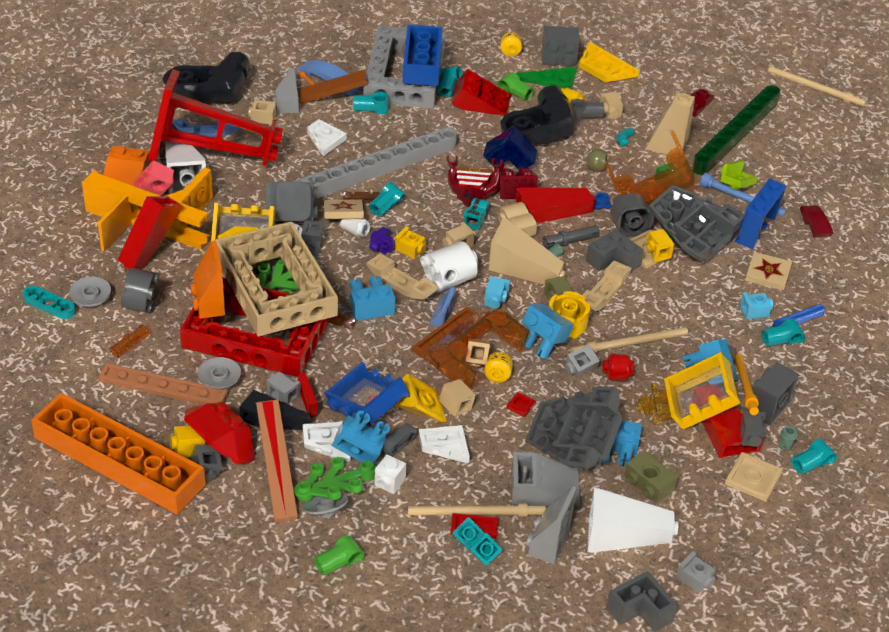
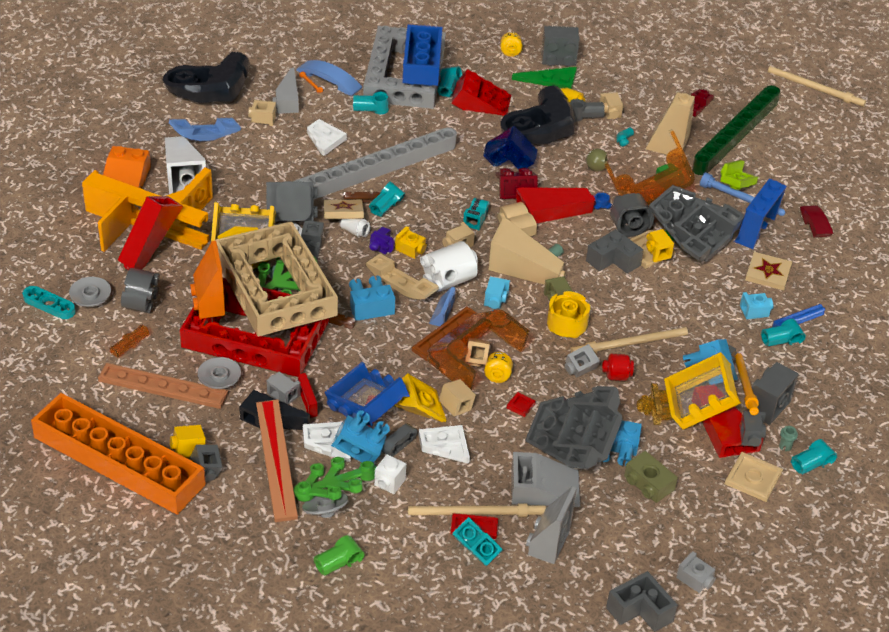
(155, 178): coral brick -> none
(164, 130): red piece -> none
(222, 431): red wedge -> none
(332, 86): dark orange tile -> none
(473, 182): dark red torso -> none
(512, 84): bright green piece -> none
(548, 324): dark azure brick -> none
(564, 238): dark grey pin -> none
(605, 65): yellow wing -> none
(606, 288): tan slope -> none
(627, 523): white slope -> none

